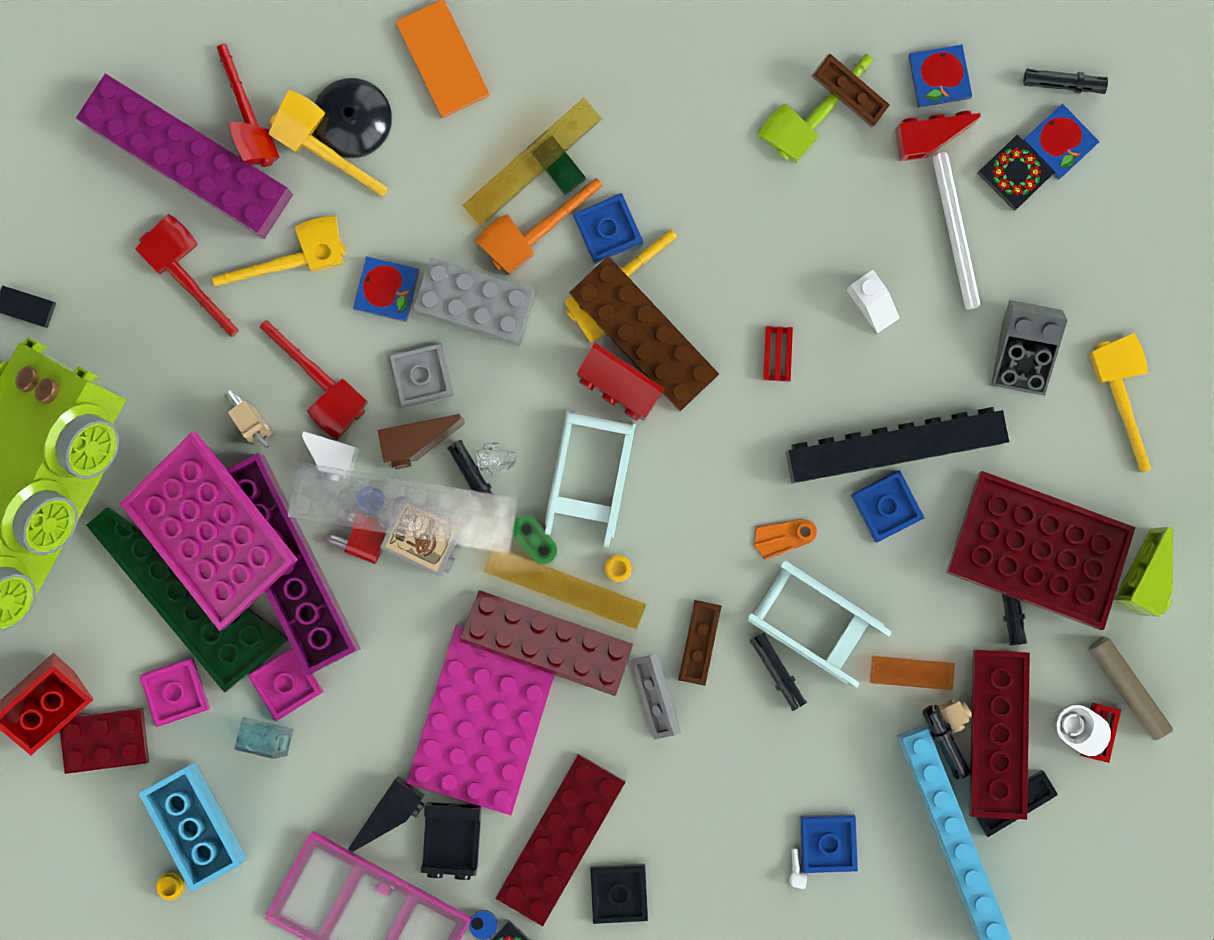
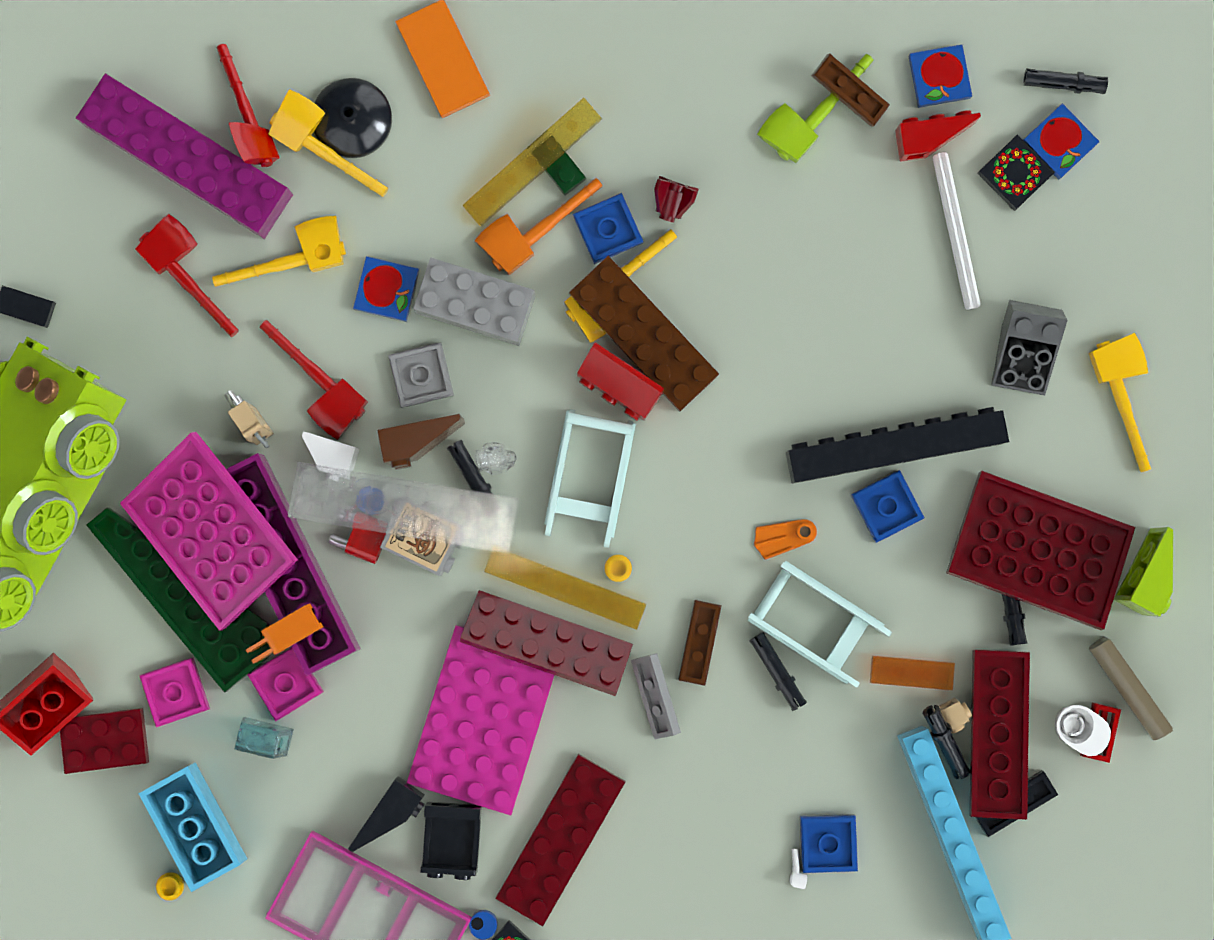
(287, 632): none -> orange arm
(535, 539): green plate -> none
(619, 893): black tile -> none
(673, 198): none -> dark red brick
(788, 355): red tile -> none
(873, 301): white slope -> none

